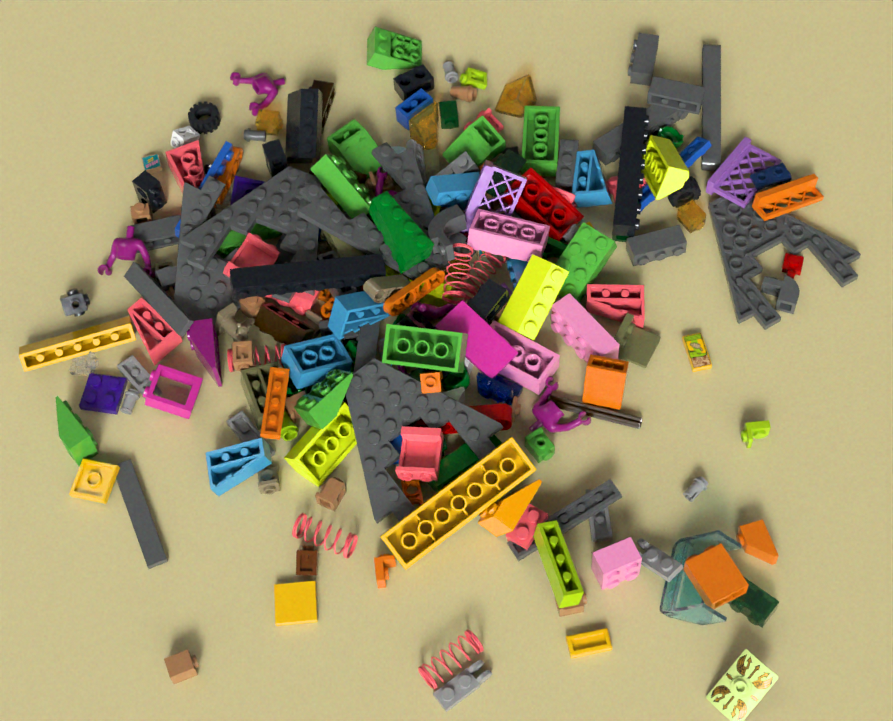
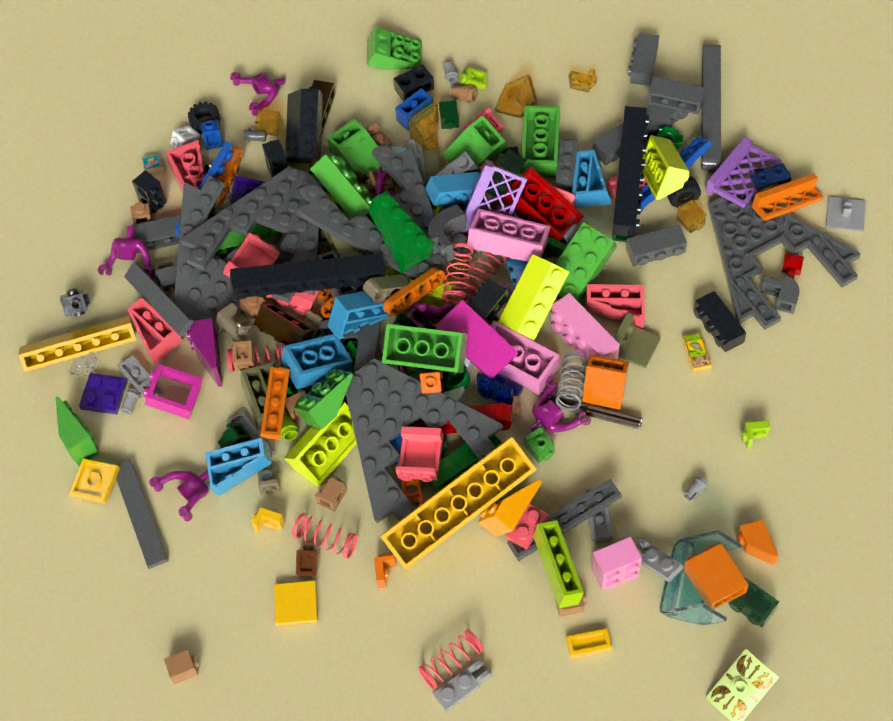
(192, 488): none -> magenta piece
(211, 134): none -> blue bracket
(234, 435): none -> dark green brick
(267, 517): none -> yellow bracket
(377, 135): none -> medium nougat bracket
(571, 370): none -> light grey piece
(582, 81): none -> clear yellow bracket
(719, 321): none -> black brick
(845, 214): none -> light grey piece

